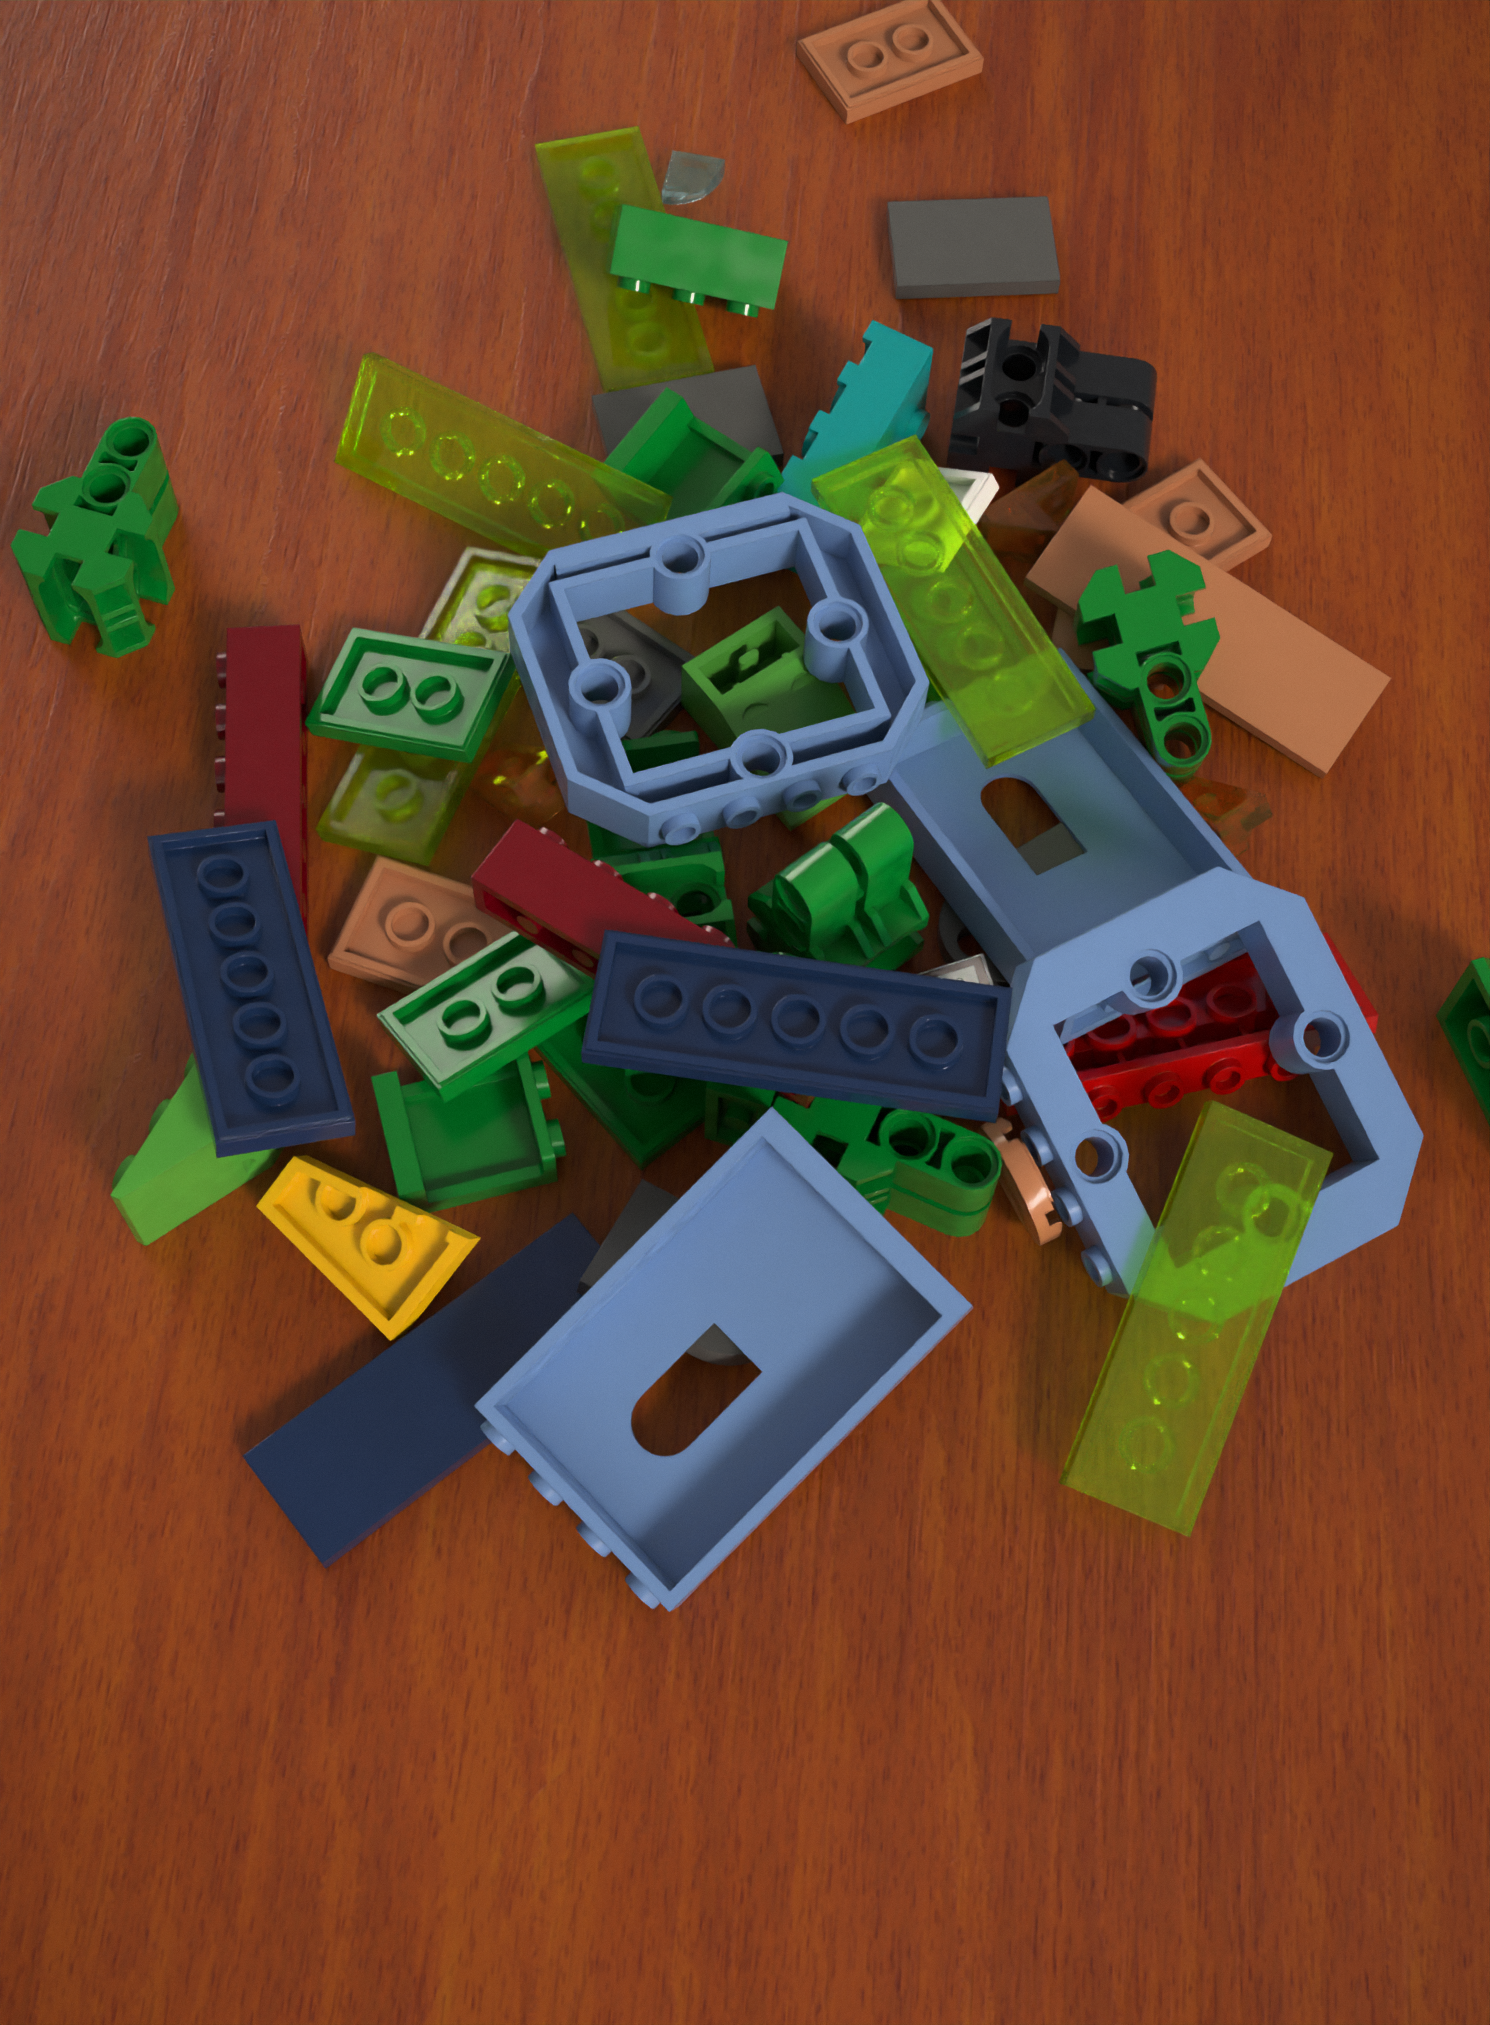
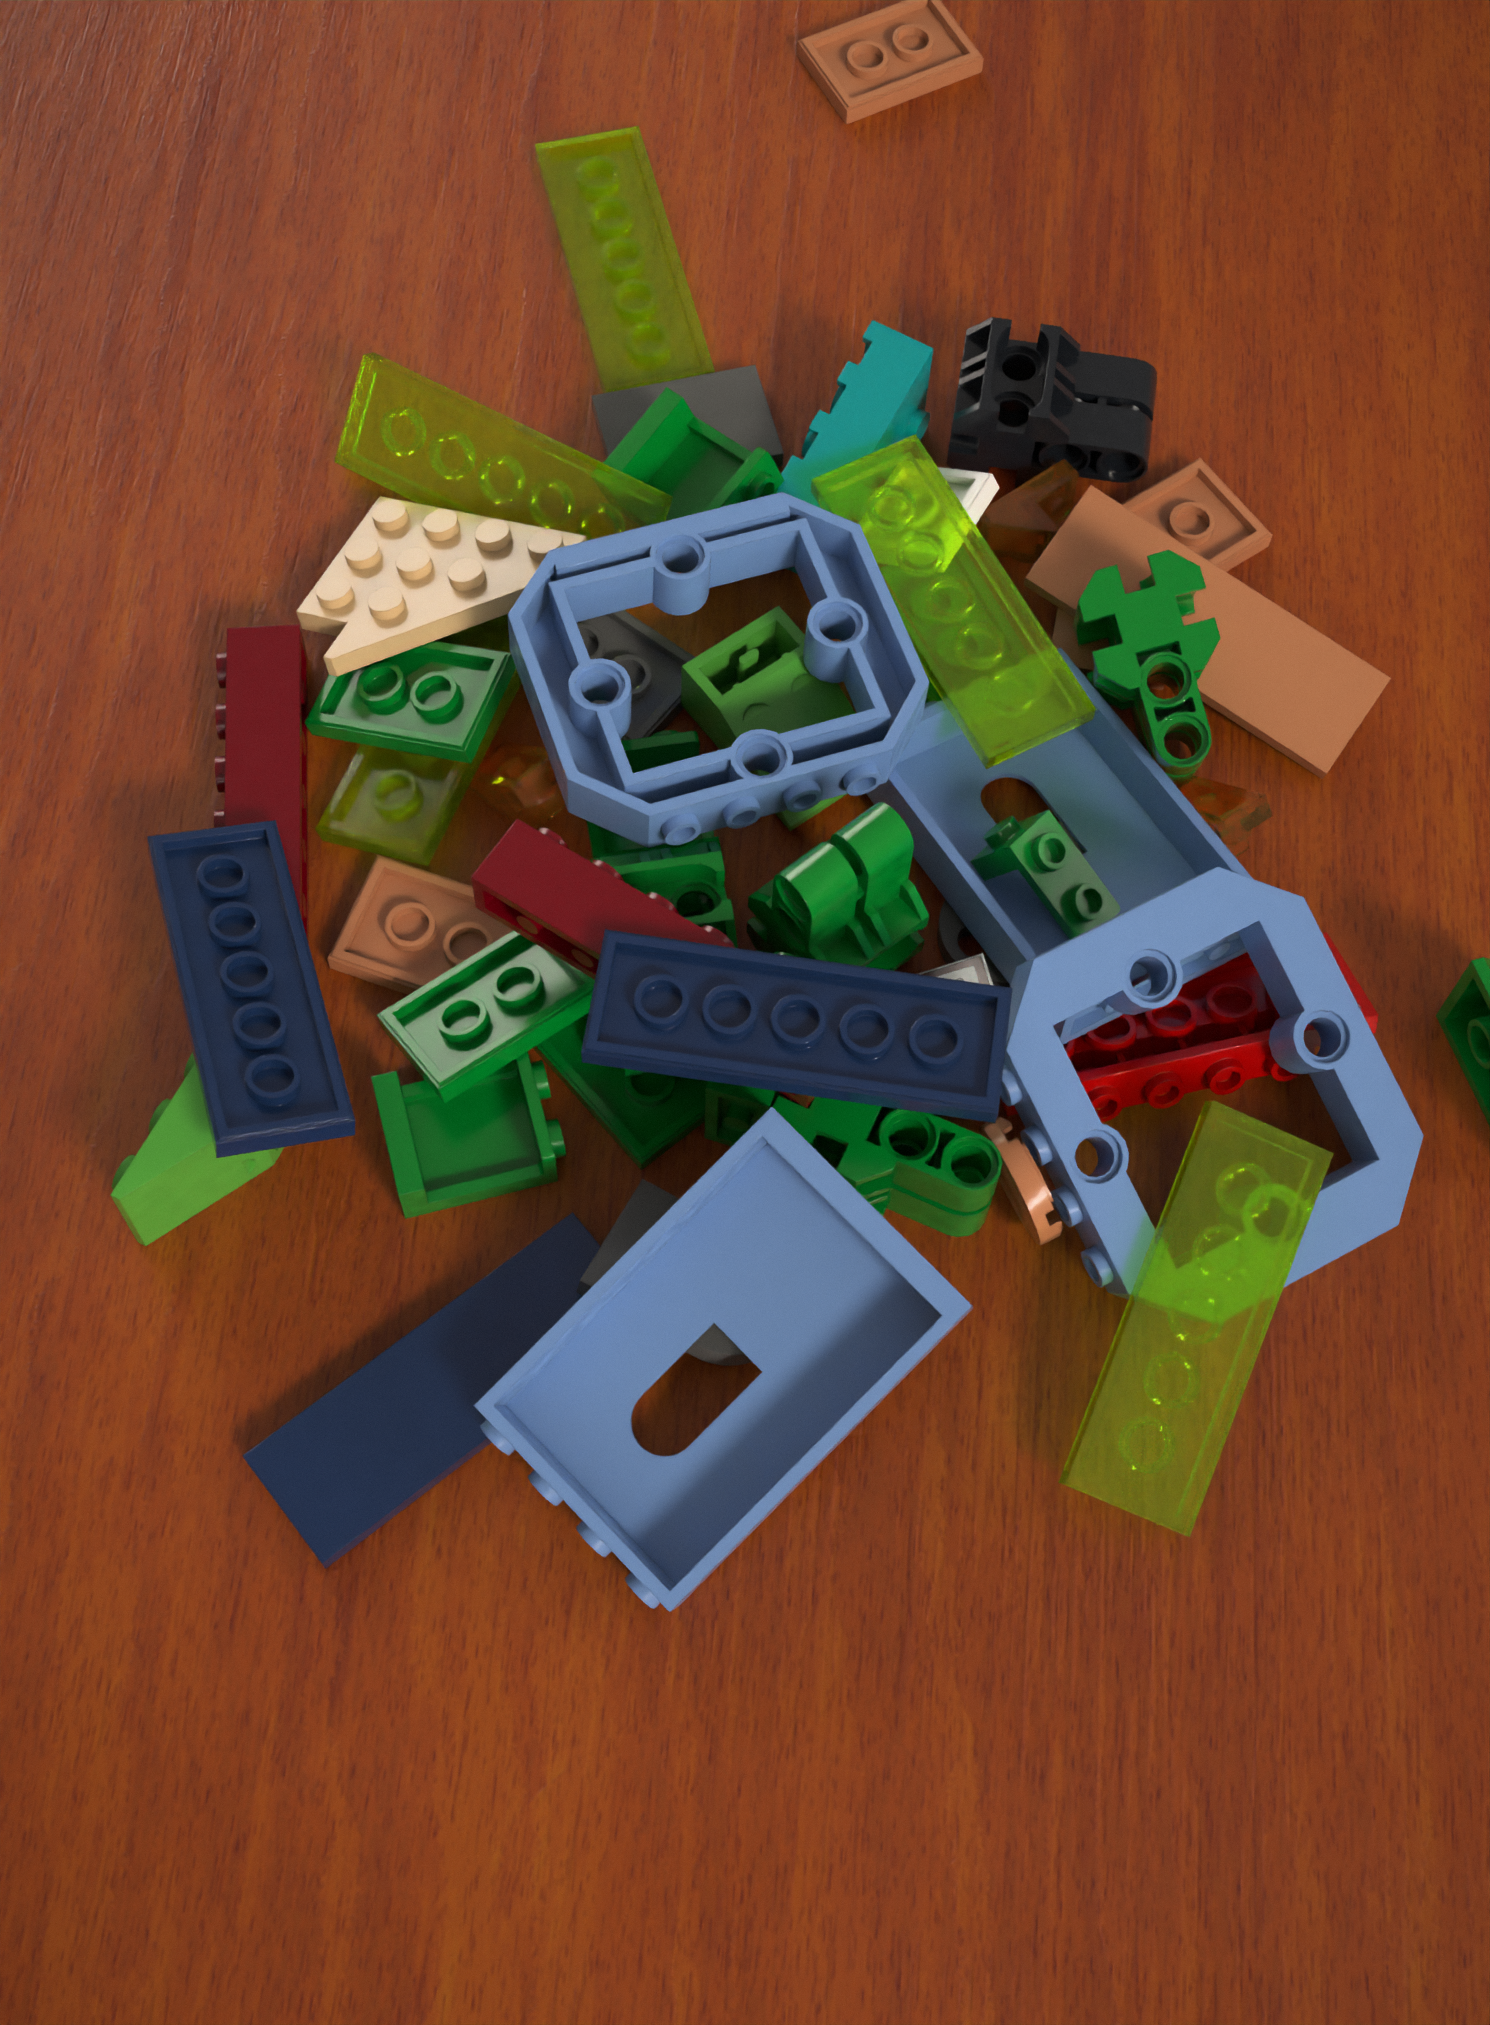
(104, 542): green connector -> none
(366, 1241): yellow wing -> none
(419, 578): none -> tan wing
(691, 177): clear light blue tile -> none
(694, 259): green slope -> none
(972, 247): dark grey tile -> none
(1051, 869): none -> green bracket

